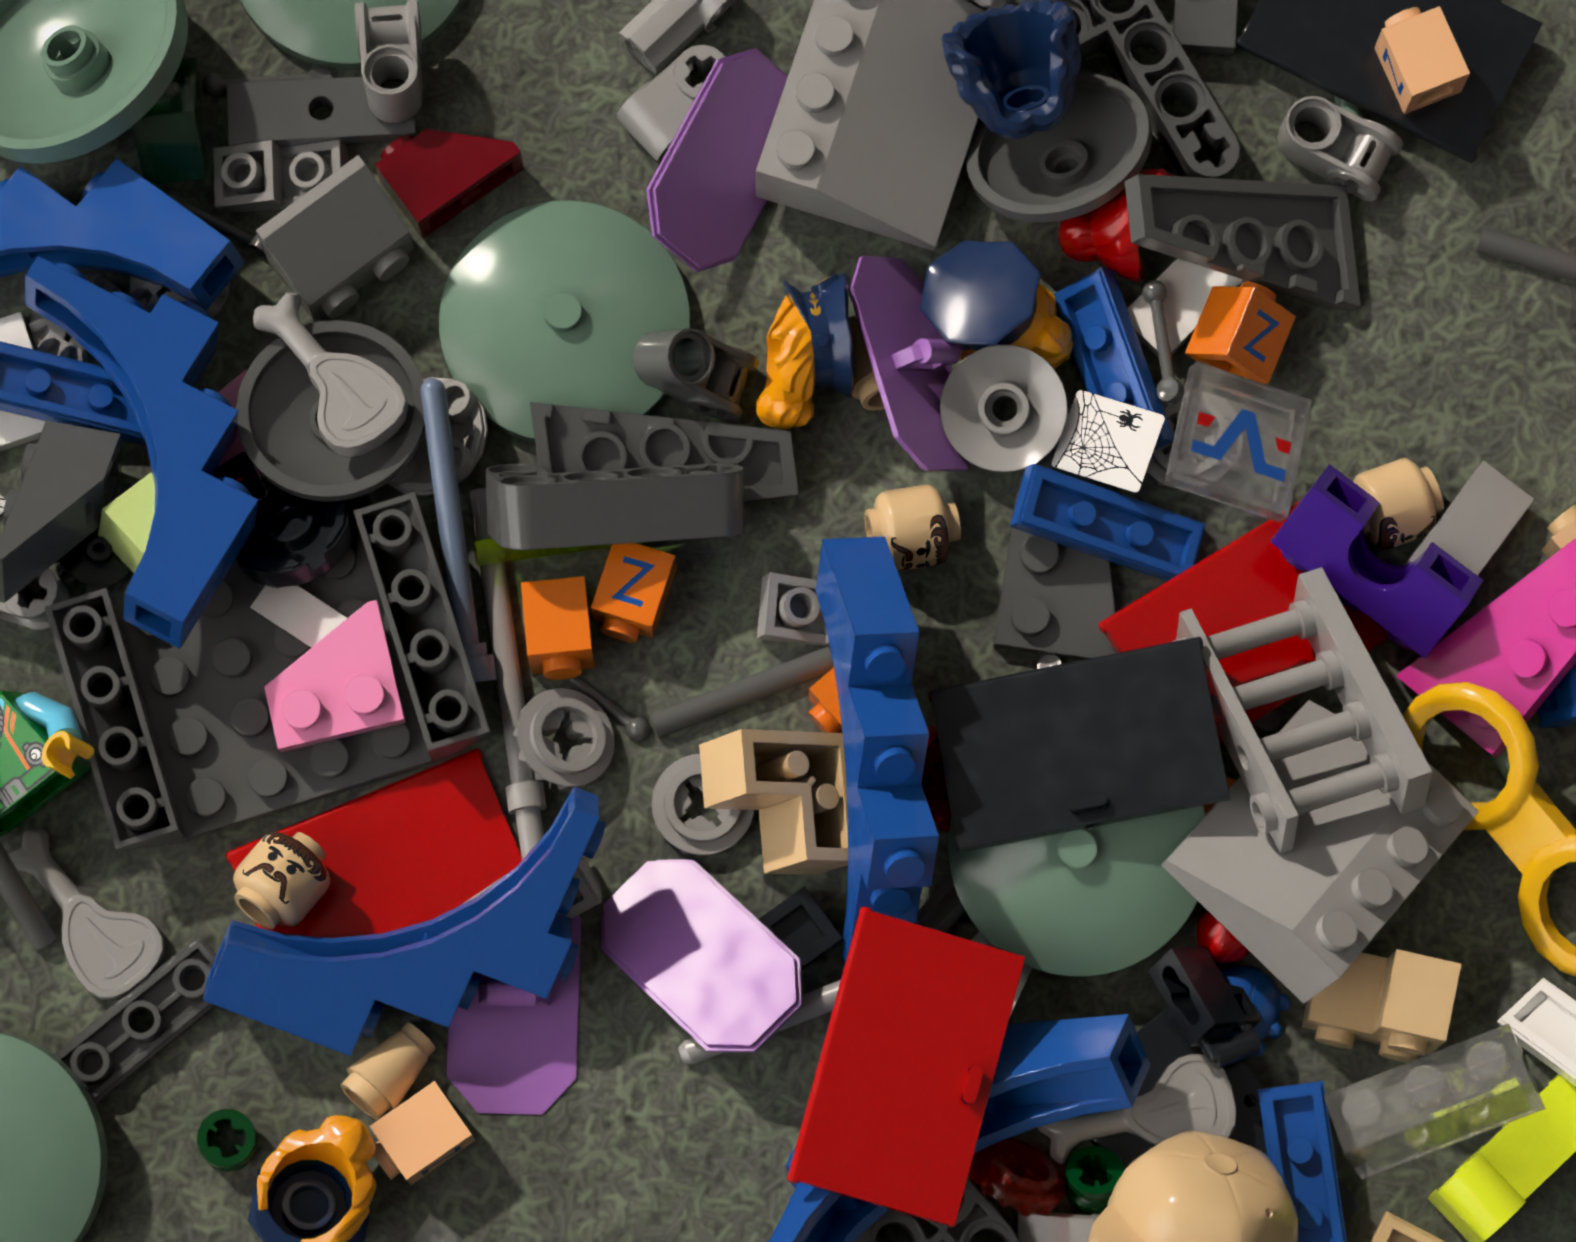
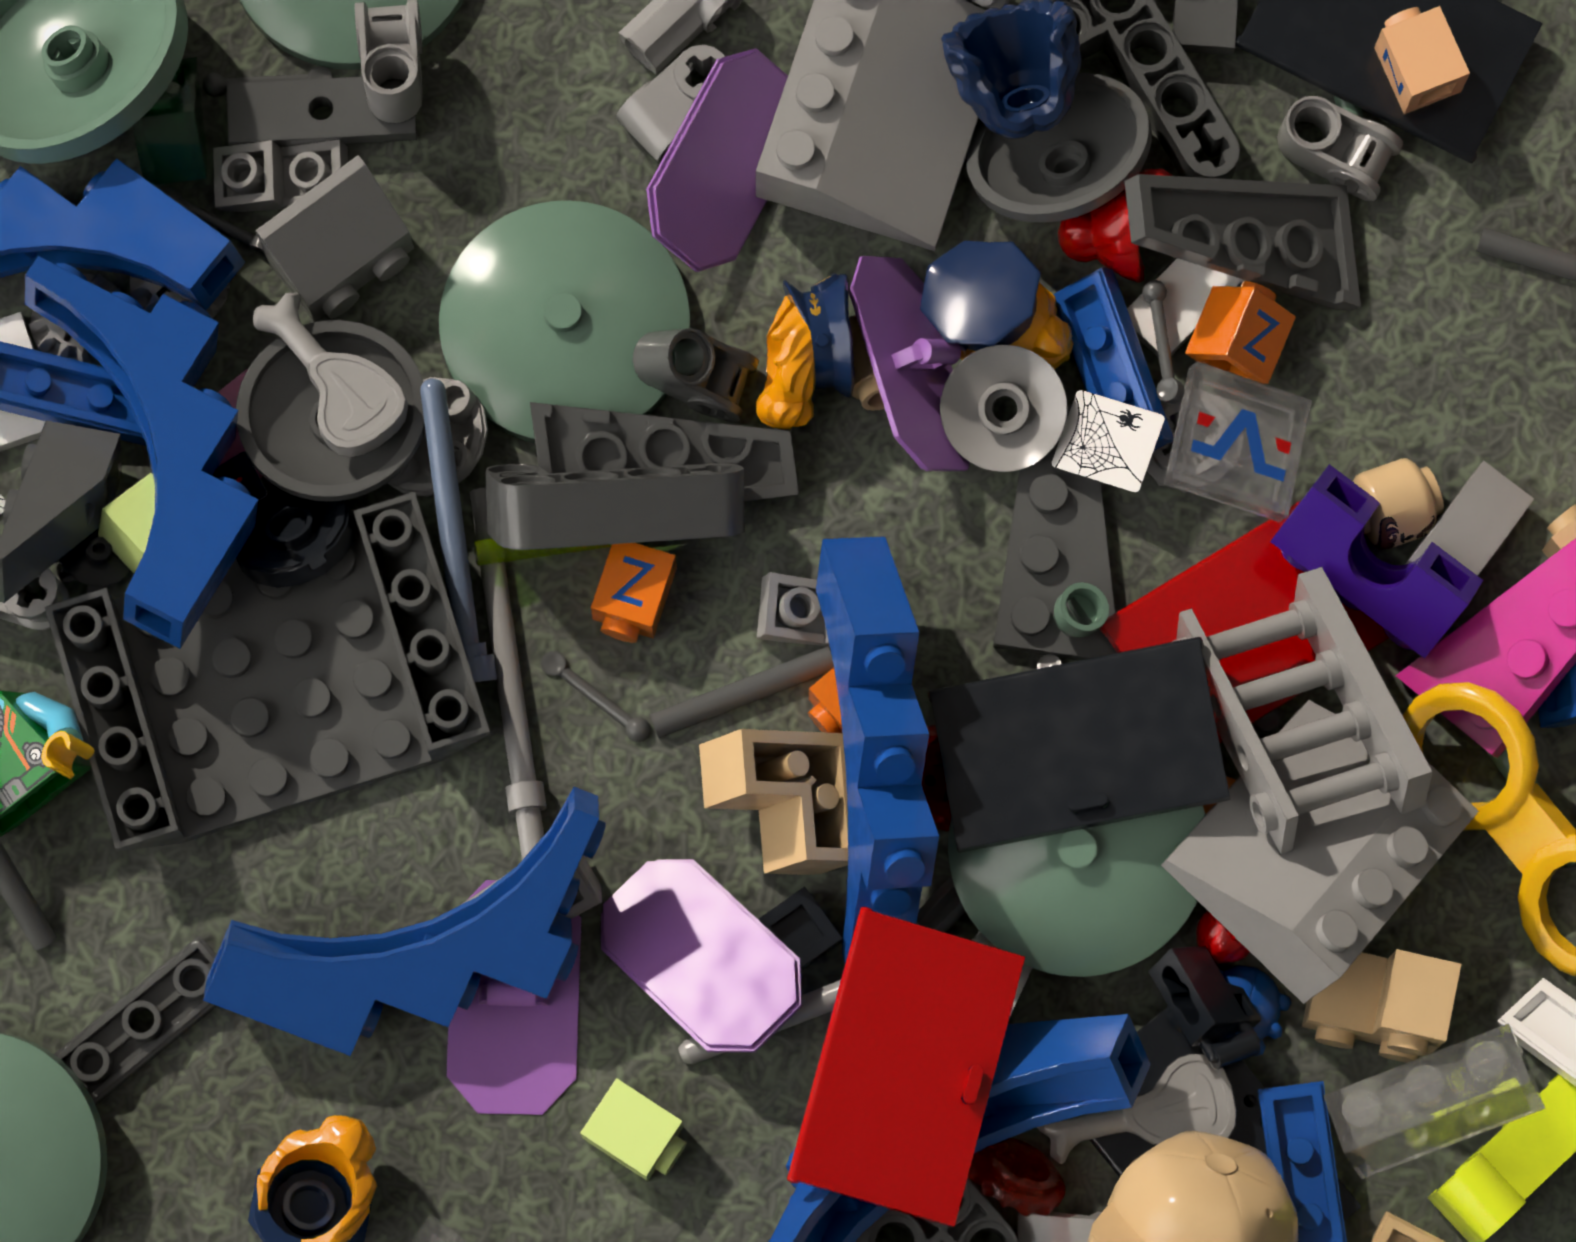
(104, 947): light grey piece -> none
(213, 1154): dark green bush -> none
(281, 879): tan head -> none
(297, 613): white sticker -> none
(337, 685): bright pink wing -> none
(387, 1072): tan cone -> none
(405, 851): red container -> none
(419, 1135): light nougat brick -> none
(444, 174): dark red slope -> none
(557, 627): orange brick -> none
(582, 722): light grey gear -> none
(635, 1131): none -> yellowish green brick
(698, 835): light grey gear -> none
(914, 525): tan head -> none
(1087, 606): none -> sand green hinge
(1090, 1159): dark green bush -> none
(1106, 524): blue tile -> none

